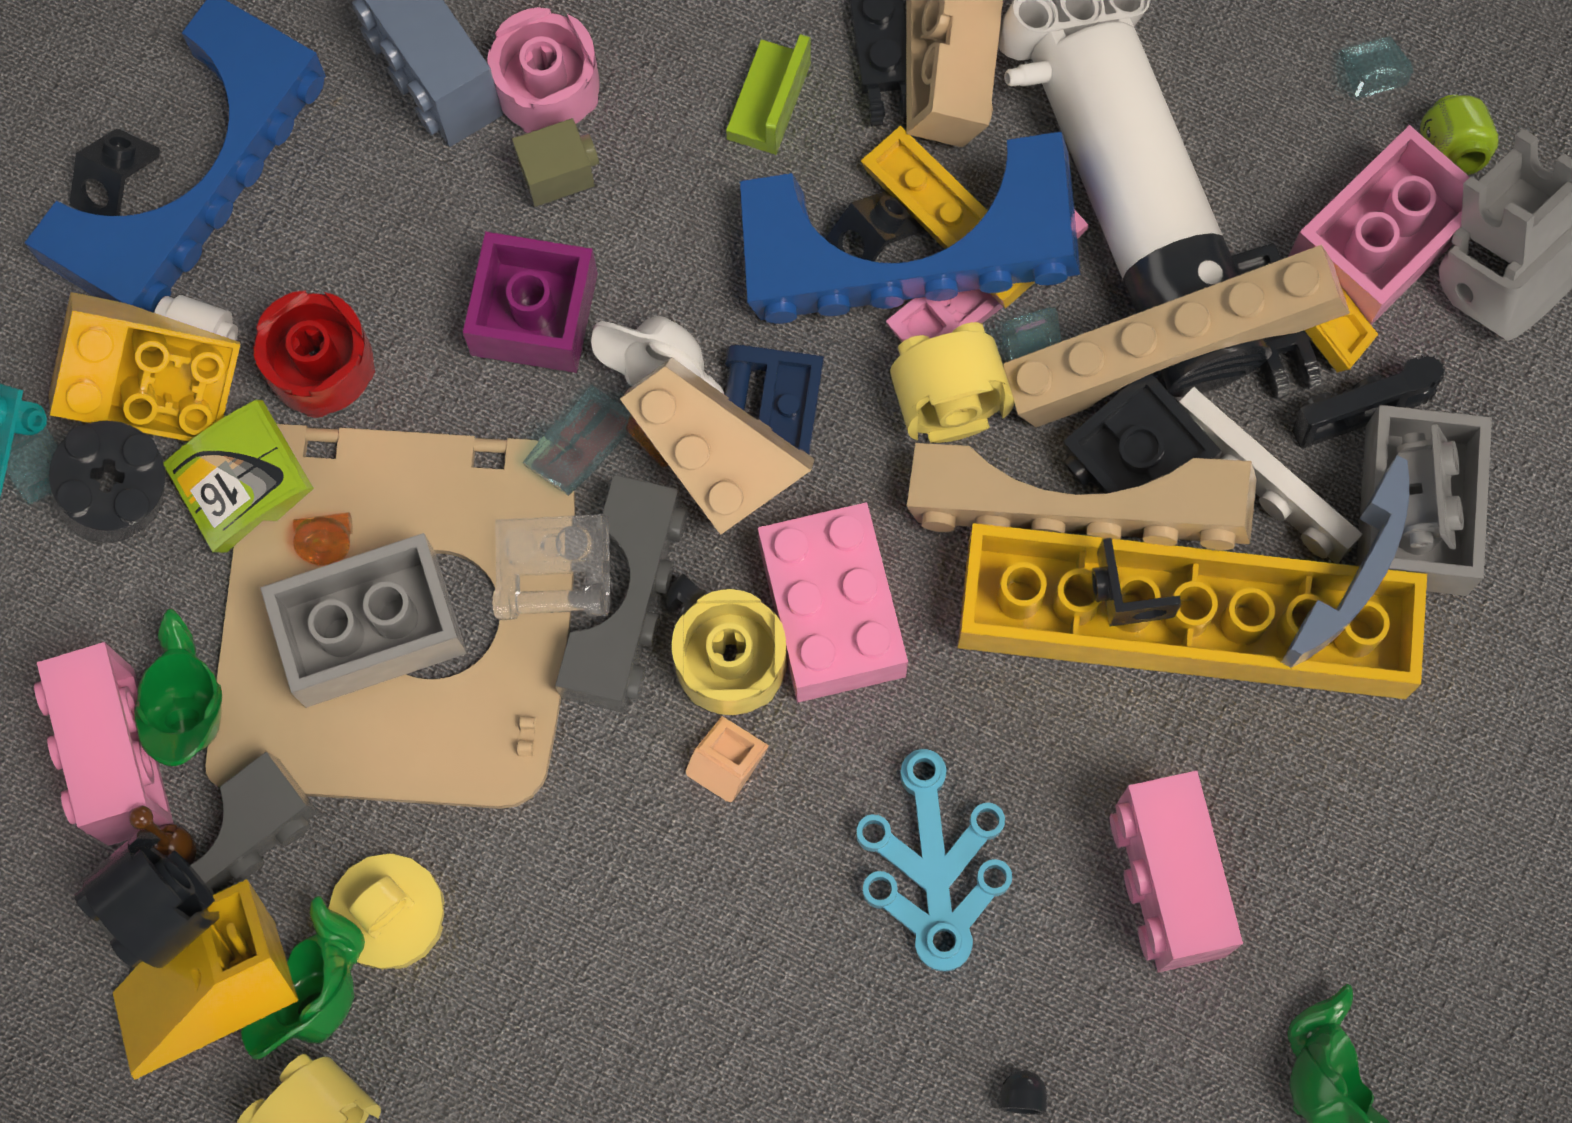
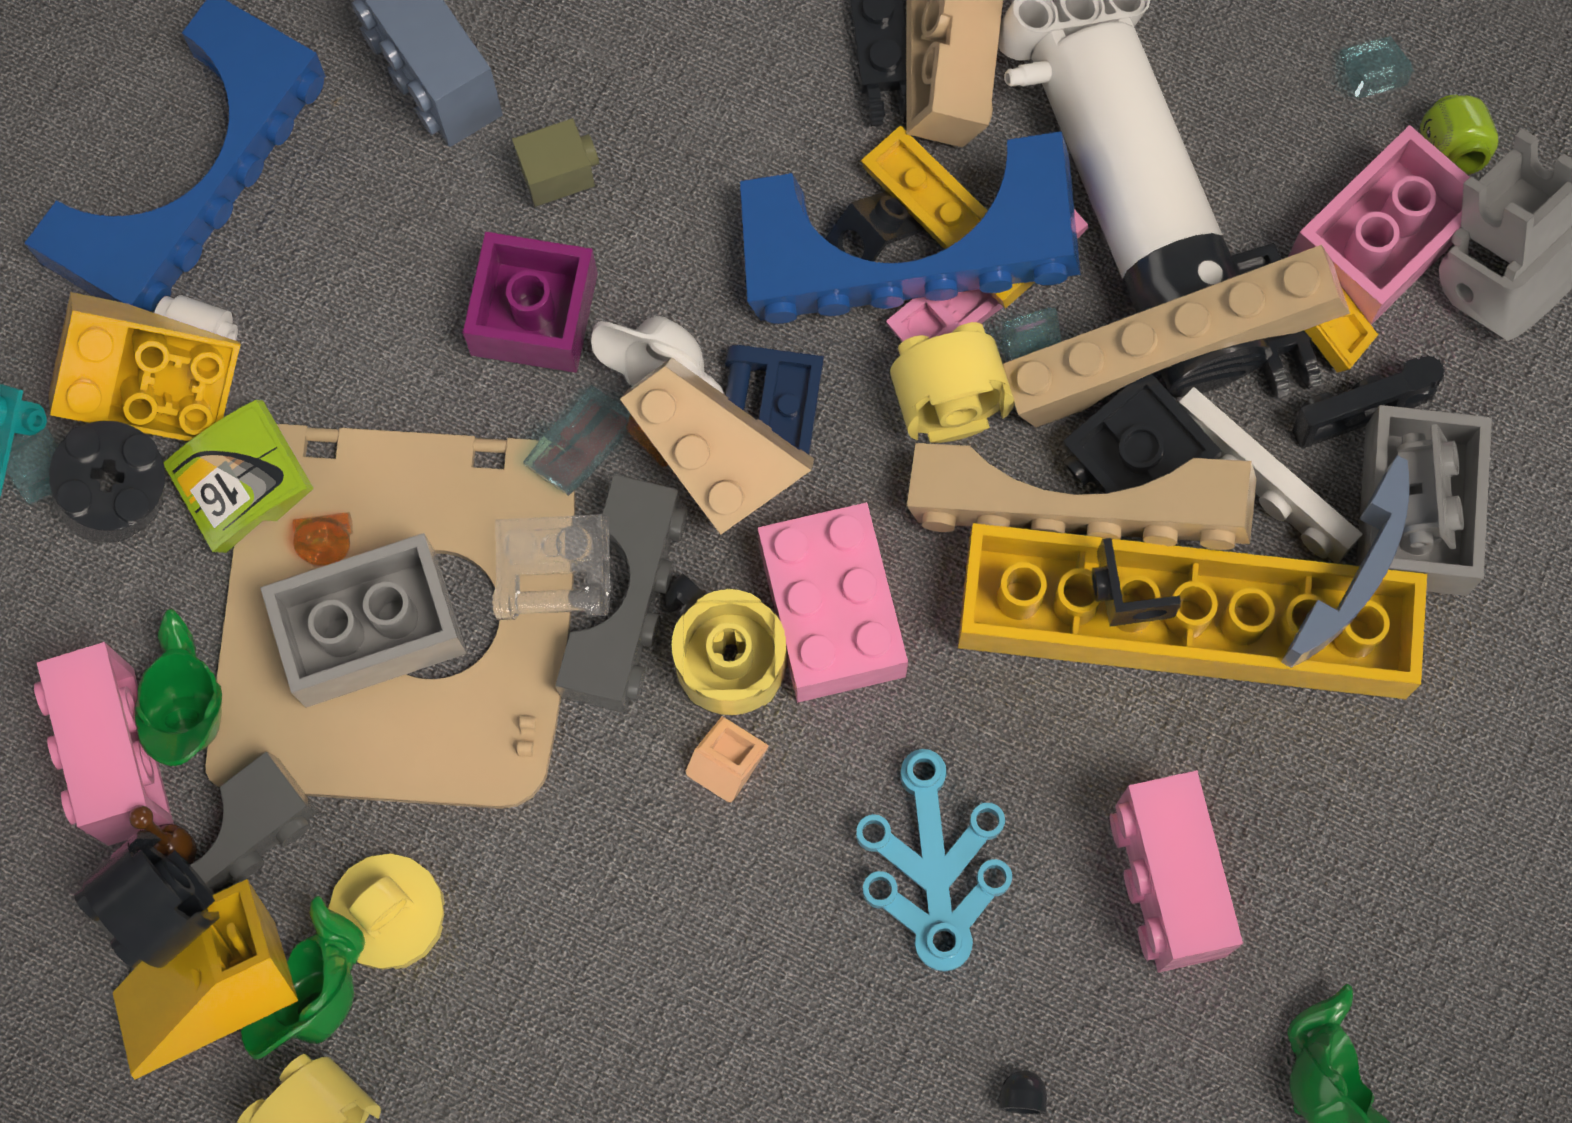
(110, 163): black bracket -> none
(308, 323): red brick -> none
(544, 69): bright pink brick -> none
(770, 95): lime panel -> none

